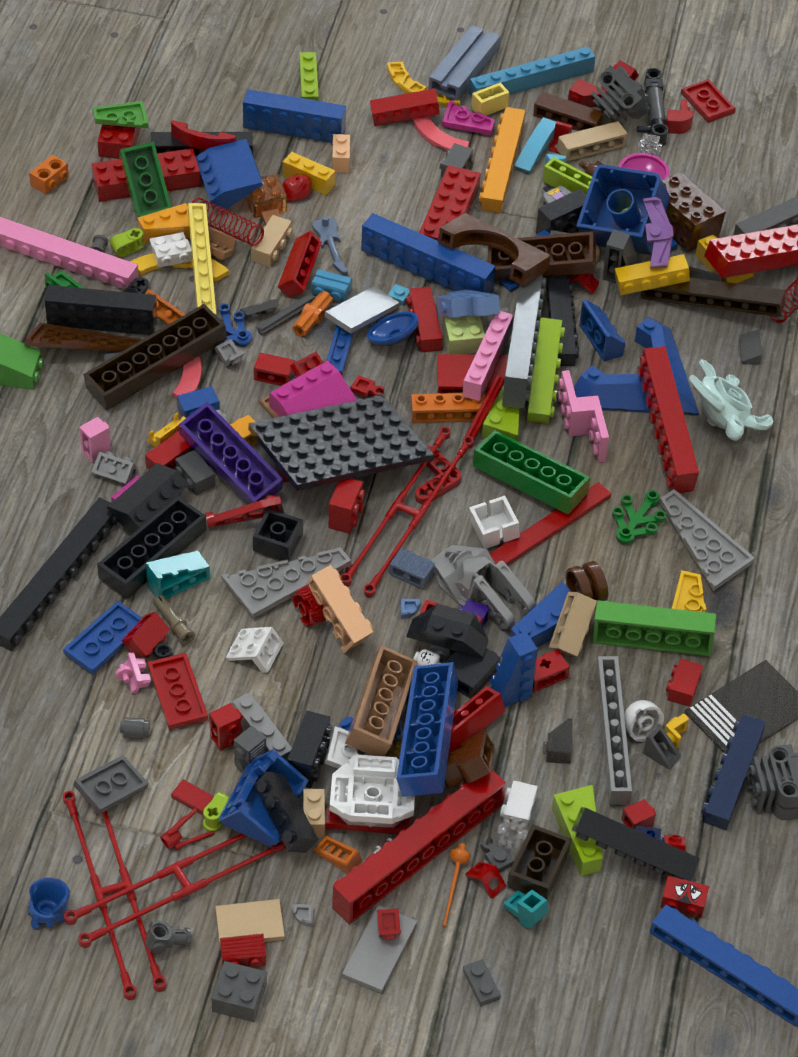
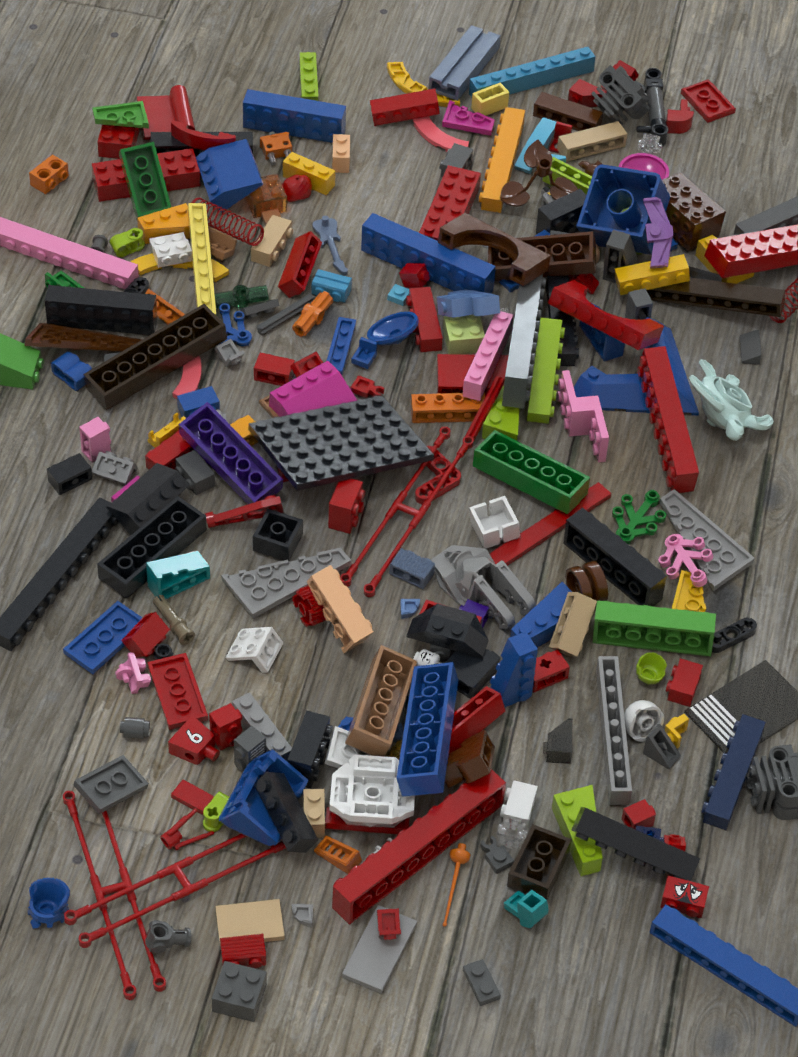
(69, 474): none -> black brick
(71, 370): none -> blue brick
(164, 109): none -> red door
(193, 742): none -> red torso
(242, 296): none -> clear green piece
(275, 146): none -> orange piece
(362, 309): tile -> none
(365, 353): none -> blue bracket
(414, 275): none -> red brick
(485, 873): red bracket -> none
(539, 157): none -> reddish brown plant
(619, 561): none -> black brick
(636, 333): none -> red arch
(638, 305): none -> dark grey brick
(651, 668): none -> lime hair
(675, 543): none -> bright pink plant
(735, 628): none -> black beam

